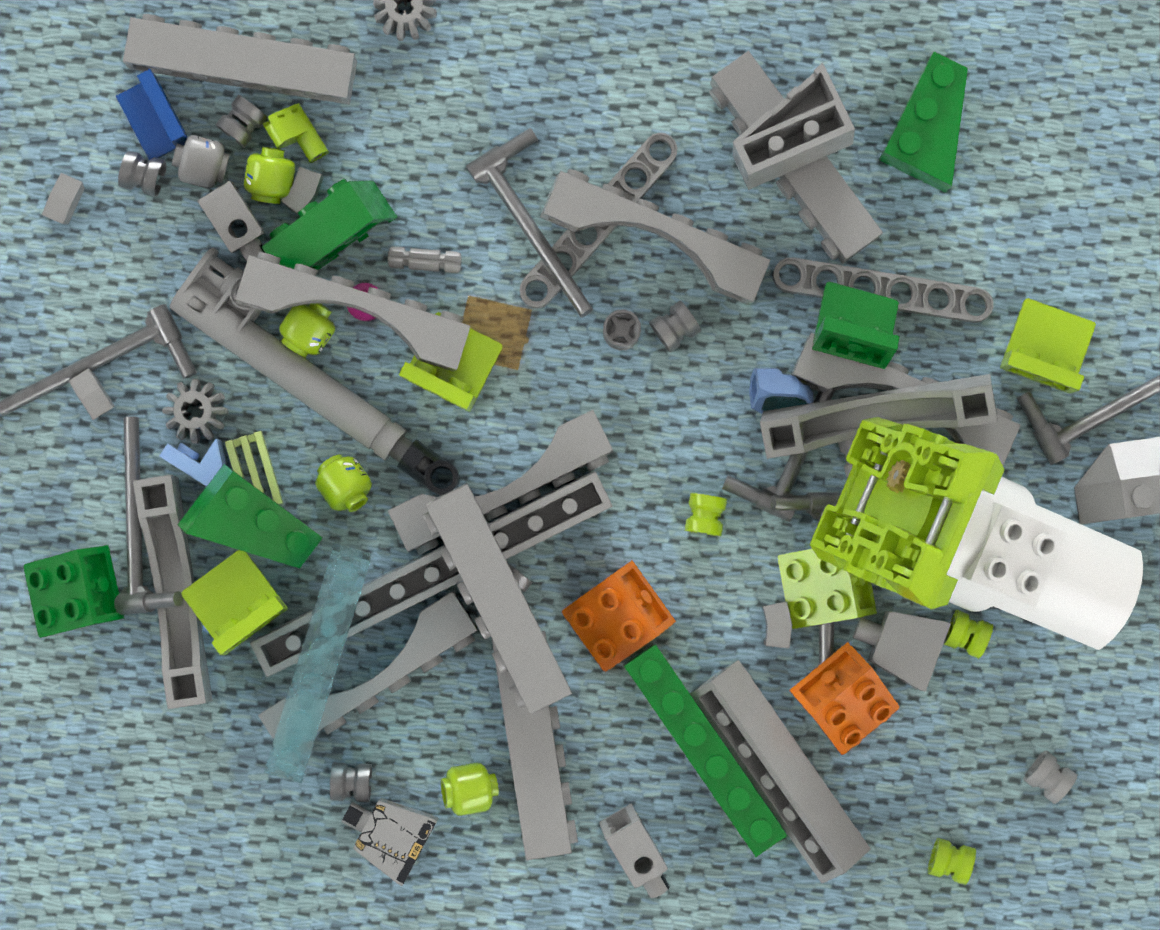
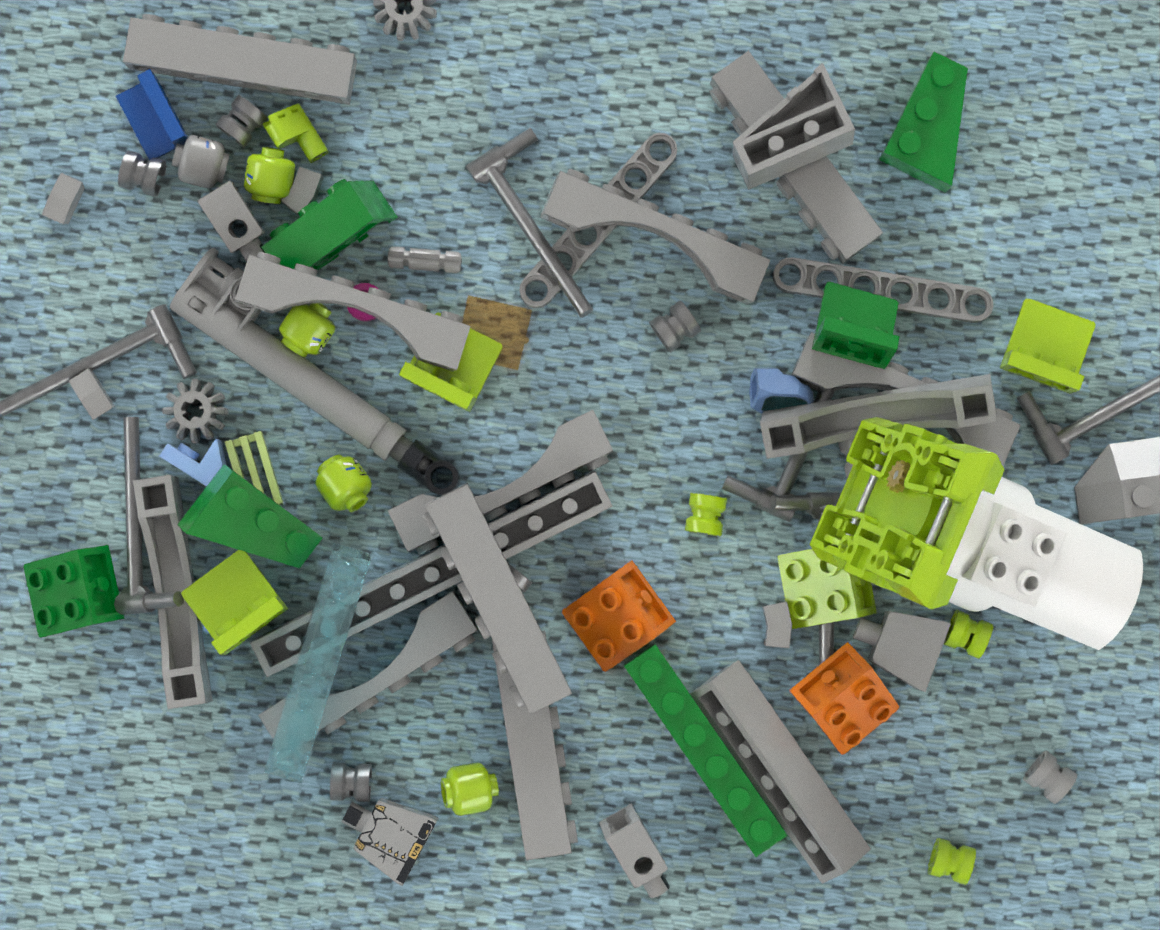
(625, 325): flat silver wheel -> none

